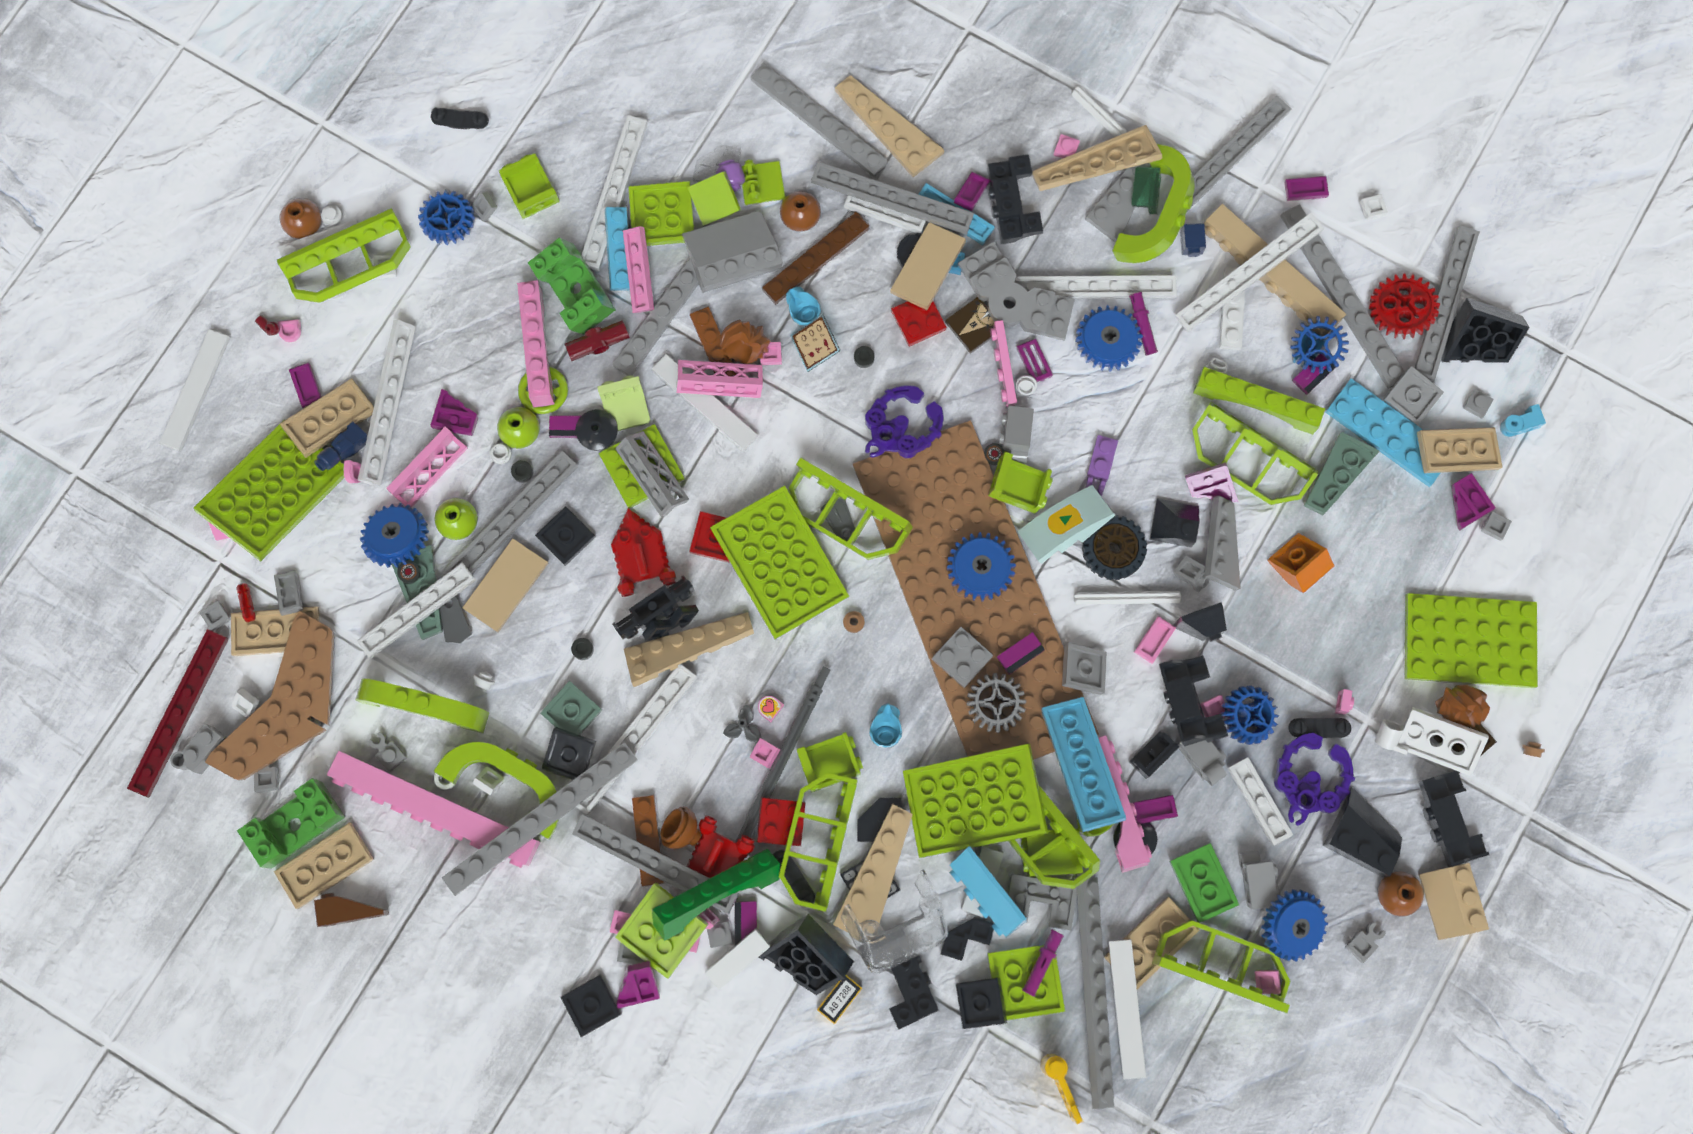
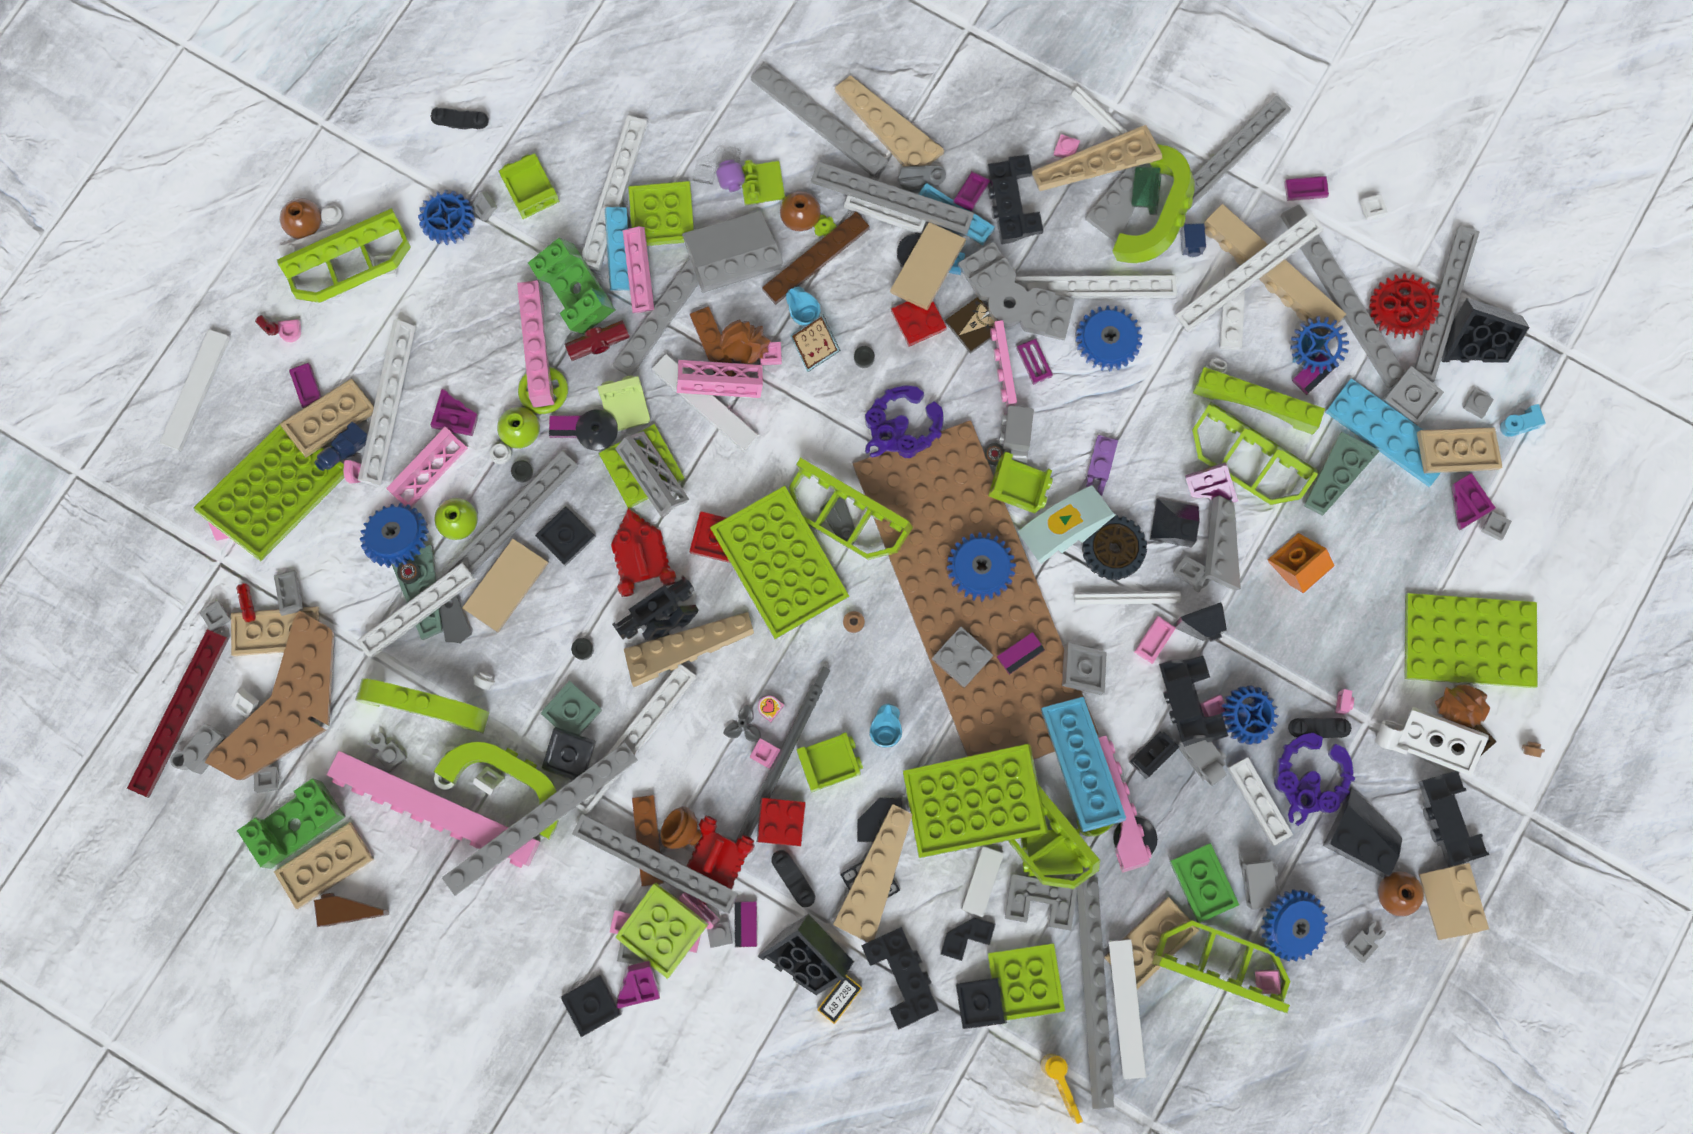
(675, 914): green arch -> none
(714, 198): lime tile -> none
(737, 959): white tile -> none
(821, 230): none -> lime plant
(837, 835): lime plate -> none
(890, 948): clear windscreen -> none
(916, 177): none -> dark grey piece
(988, 892): medium azure slope -> none
(1006, 702): light grey gear -> none
(1026, 385): white plate -> none
(1041, 966): magenta pin -> none
(1141, 315): magenta pin -> none
(1155, 809): magenta tile -> none

